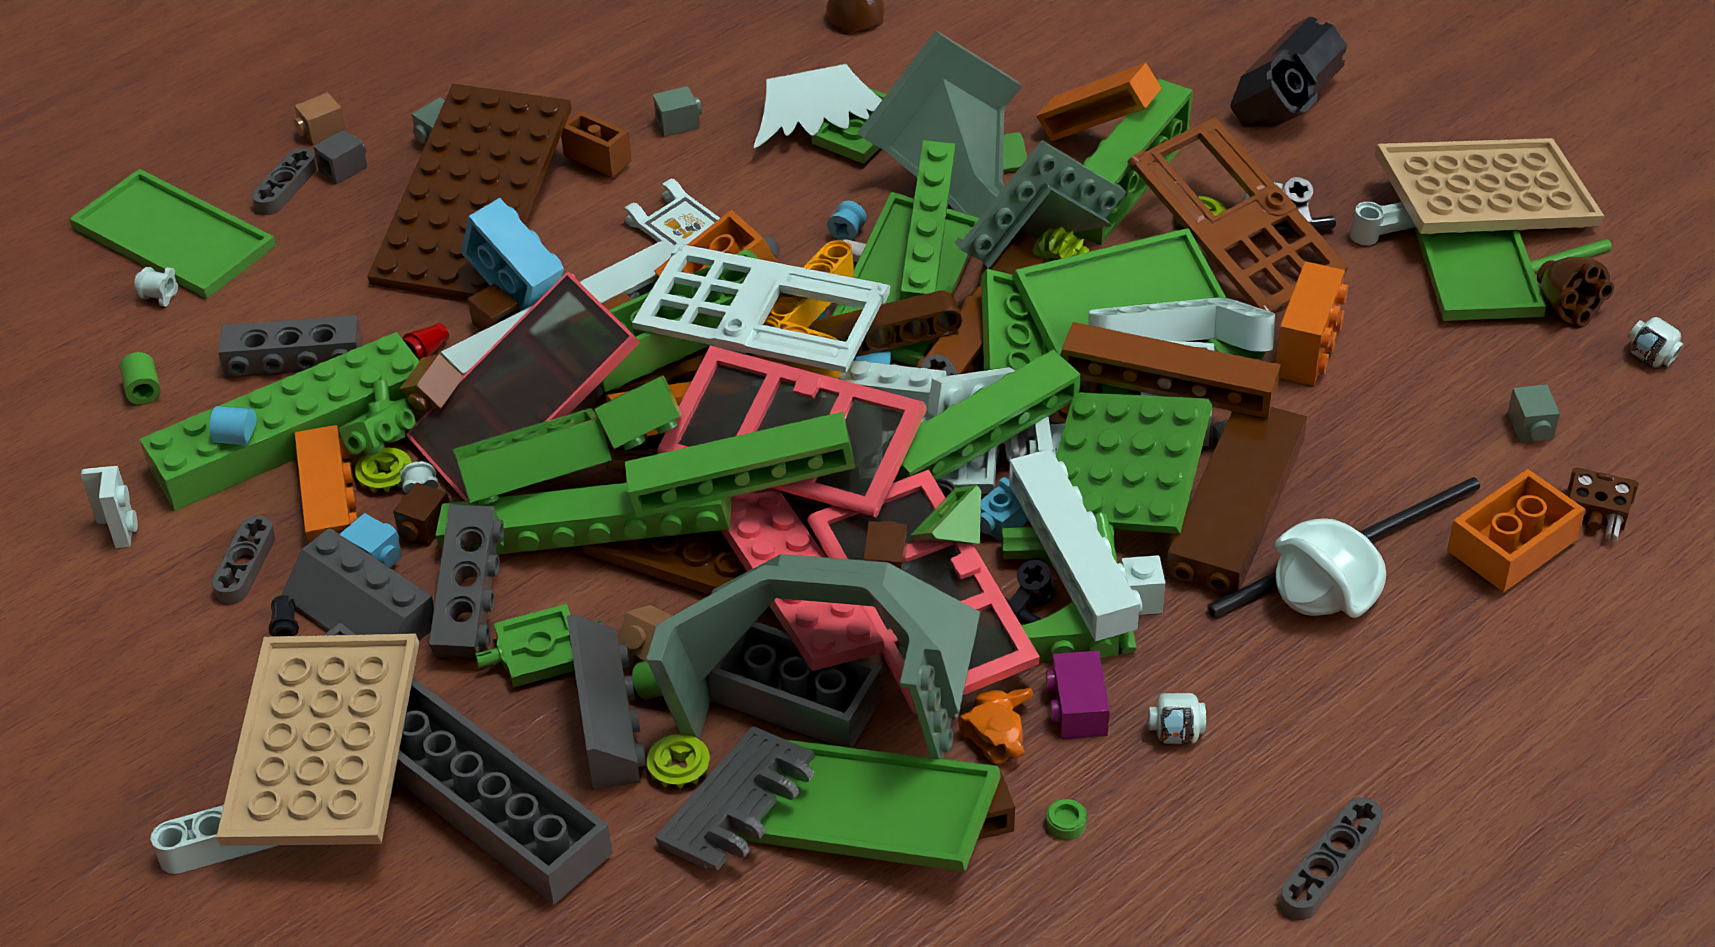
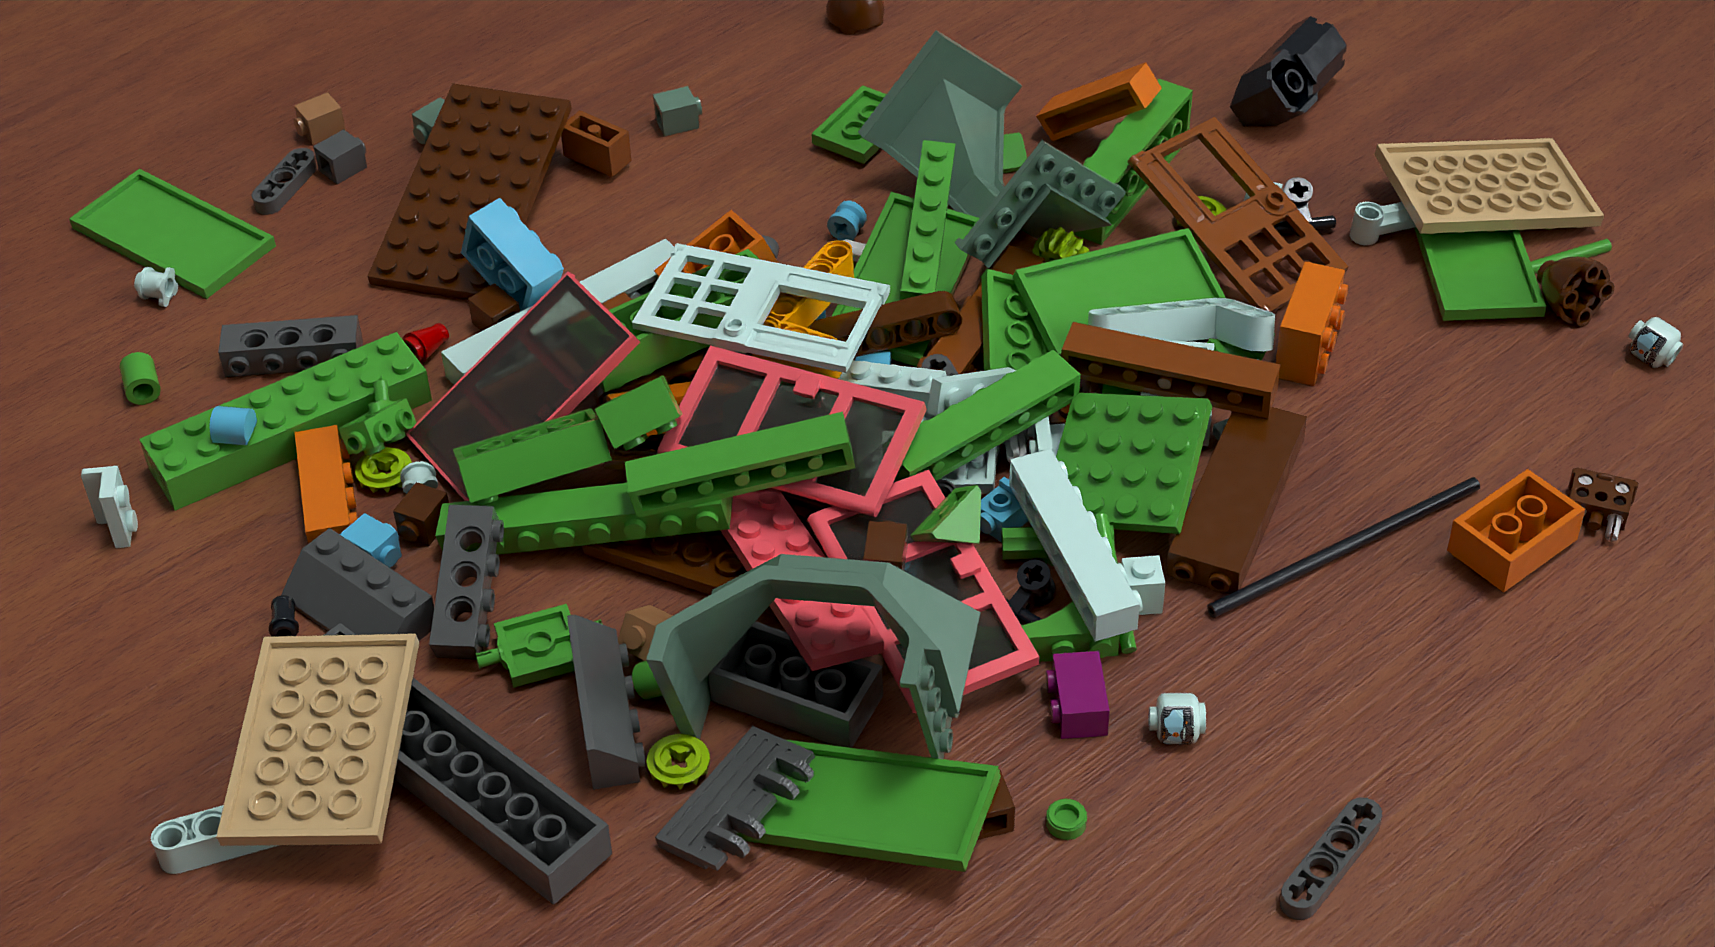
(246, 573): dark grey beam -> none
(431, 383): brick -> none
(677, 221): light aqua flag -> none
(811, 98): light aqua piece -> none
(995, 724): orange animal -> none
(1328, 569): light aqua piece -> none
(1533, 413): sand green brick -> none

